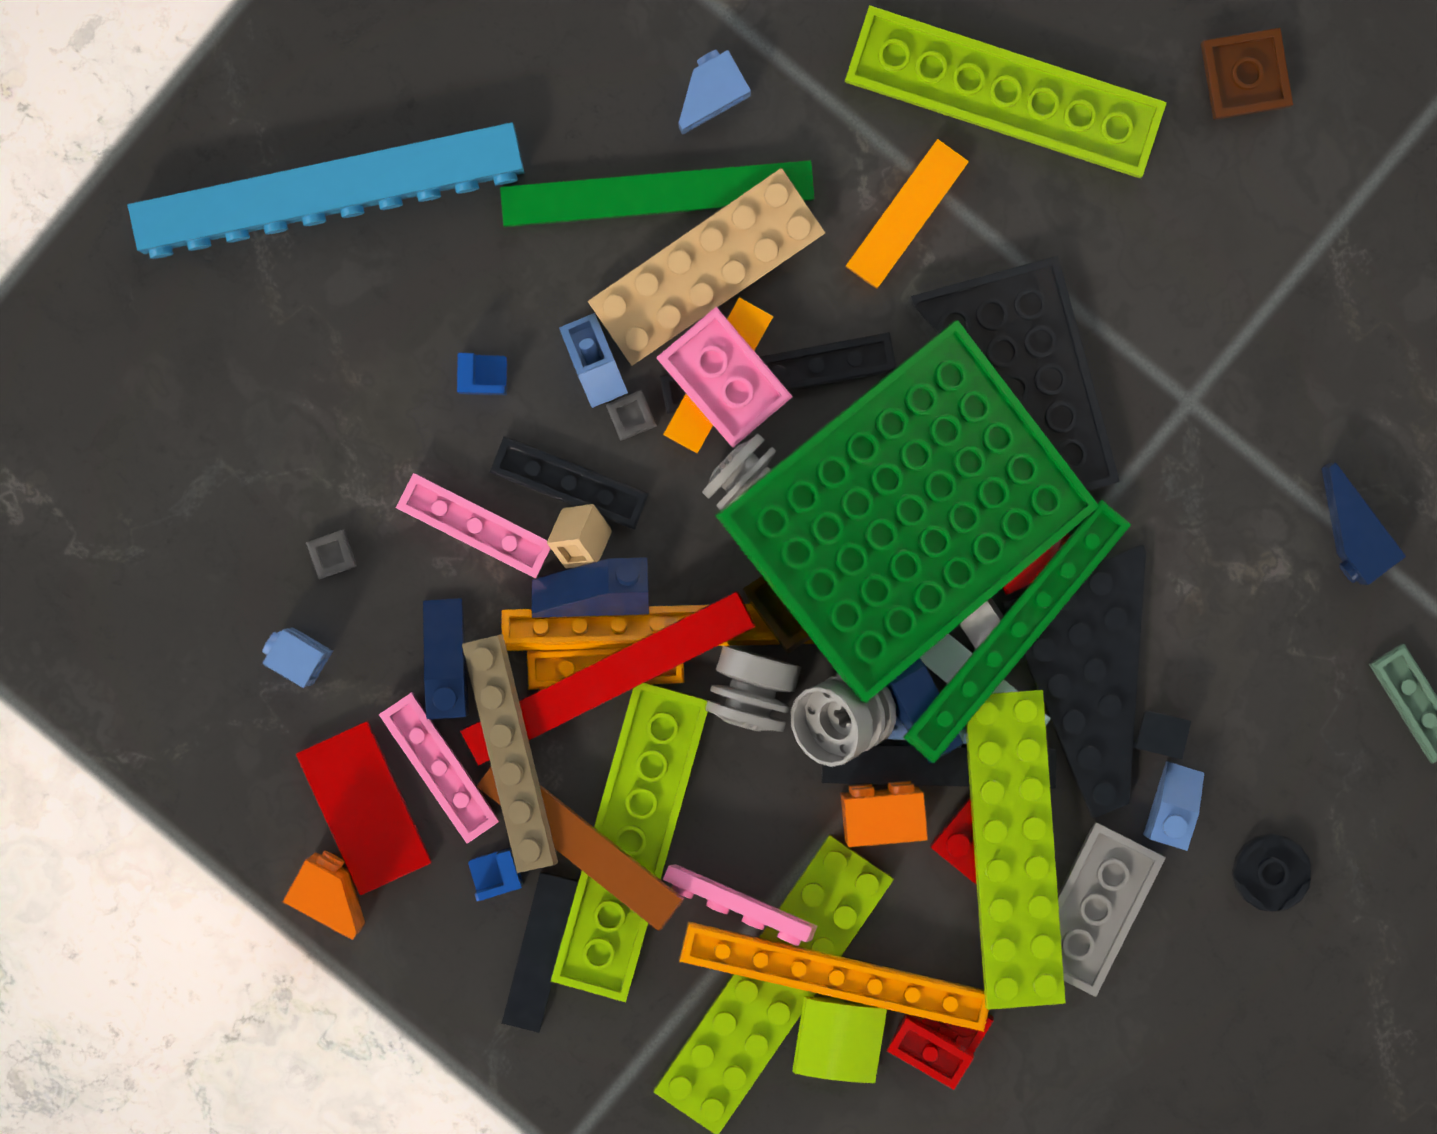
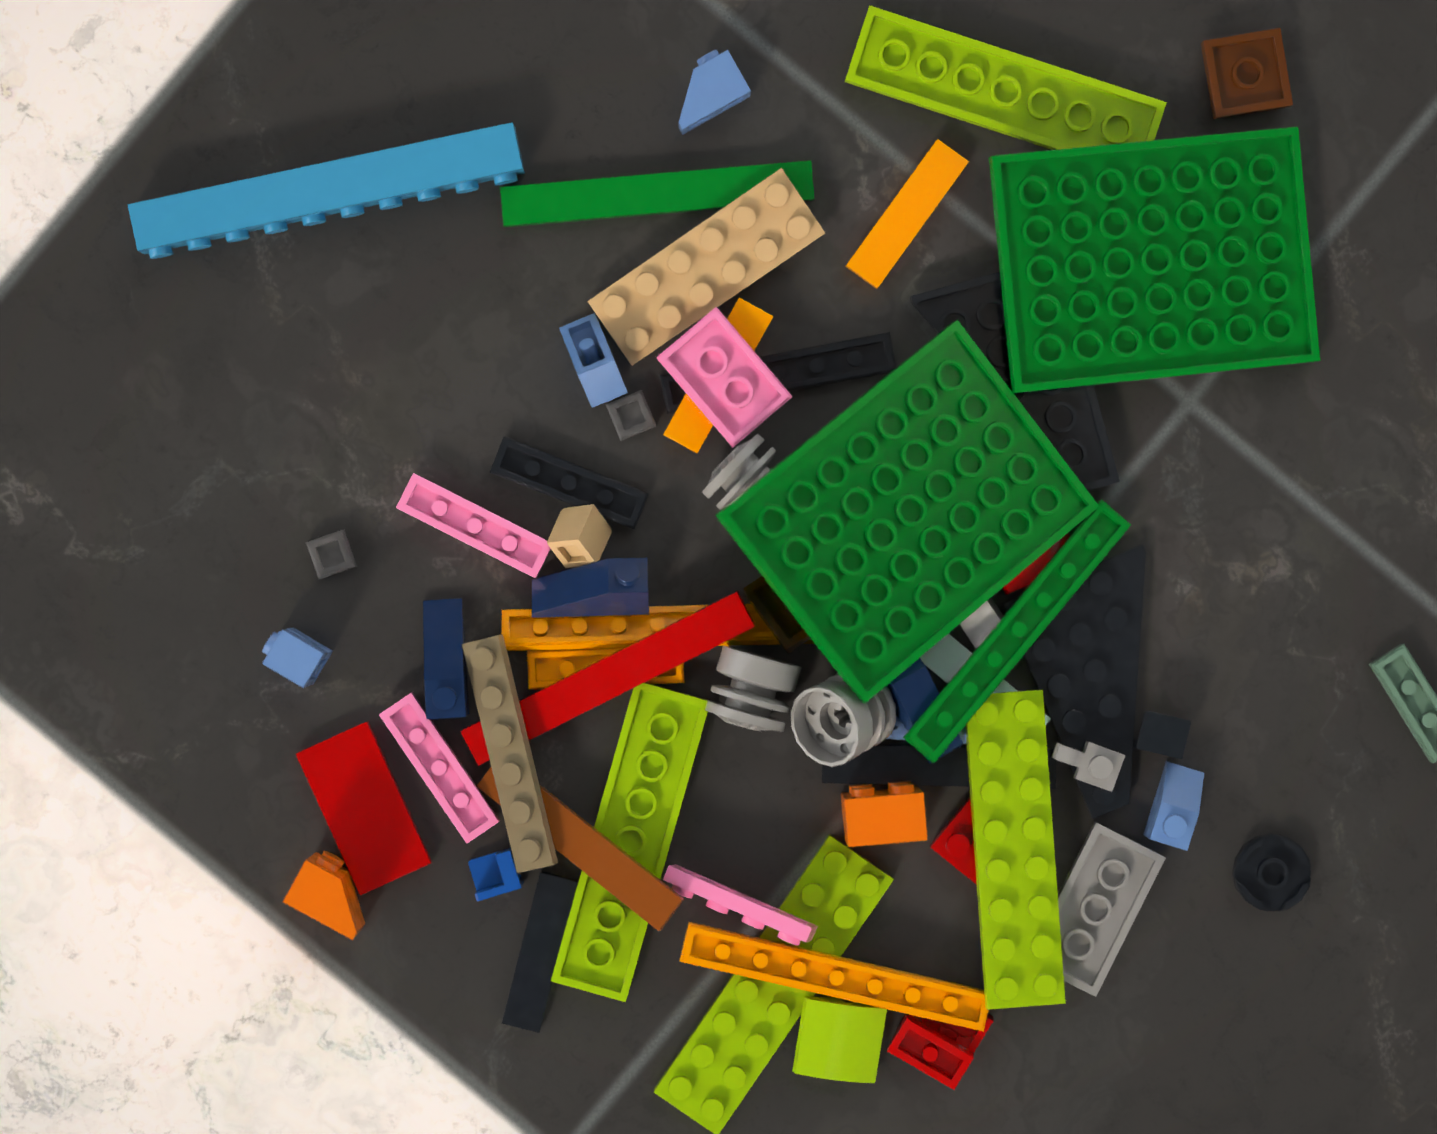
(481, 374): blue panel -> none
(1094, 765): none -> light grey plate
(1154, 259): none -> green plate
(1357, 532): dark blue slope -> none

